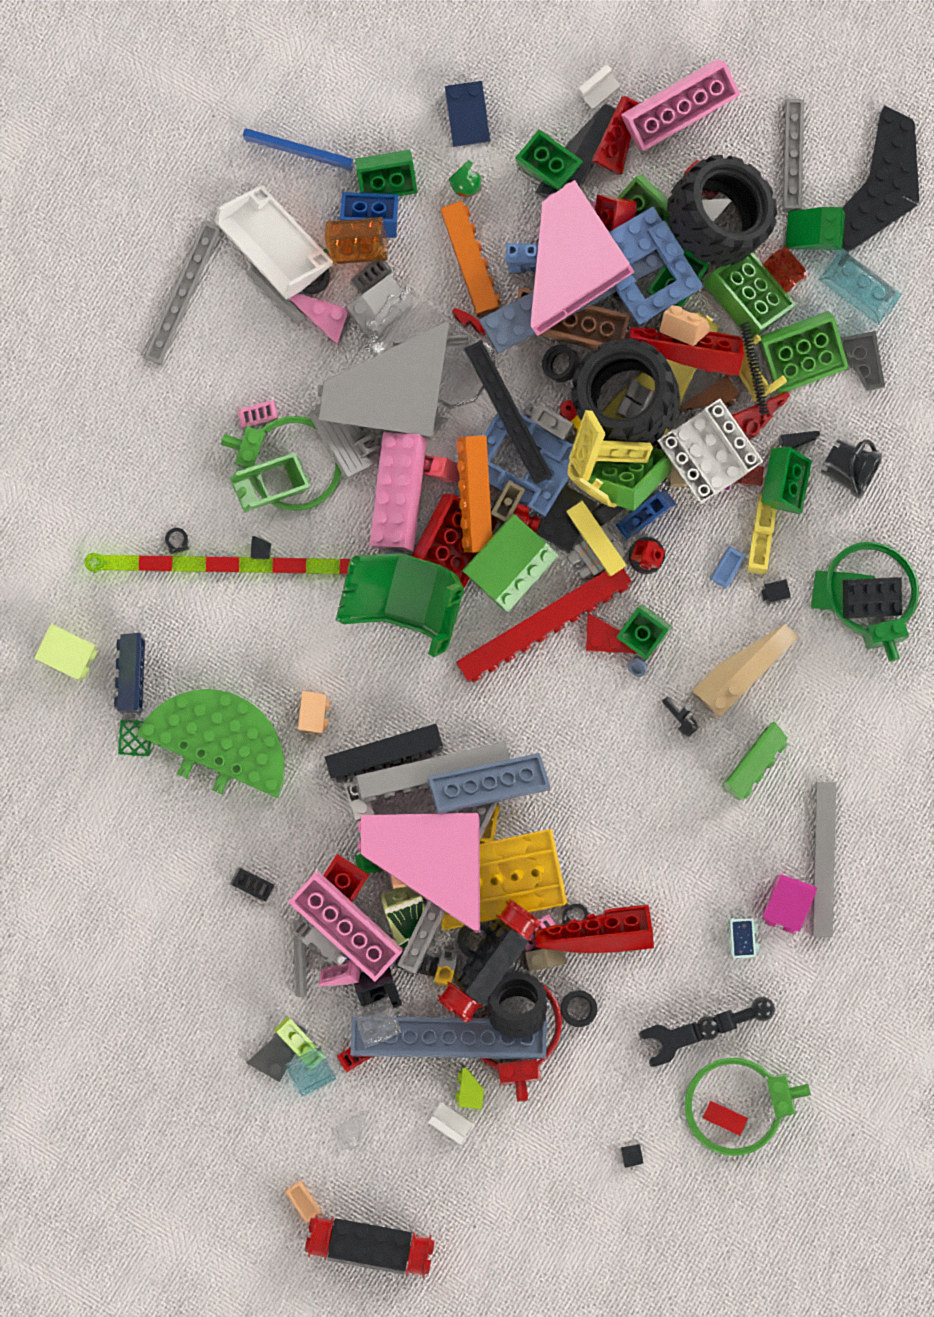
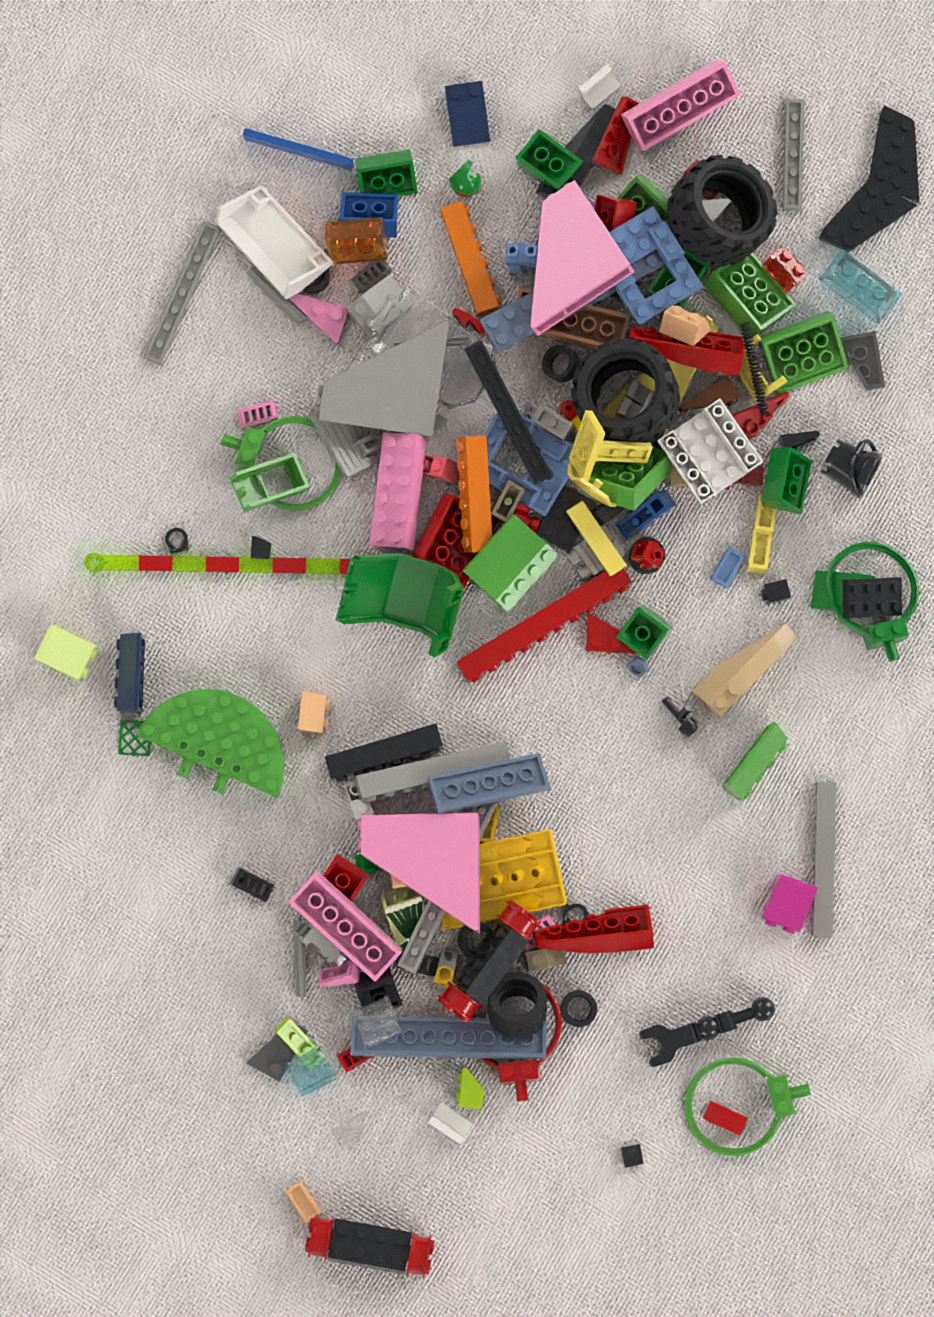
(742, 938): brick -> none
(815, 229): green slope -> none

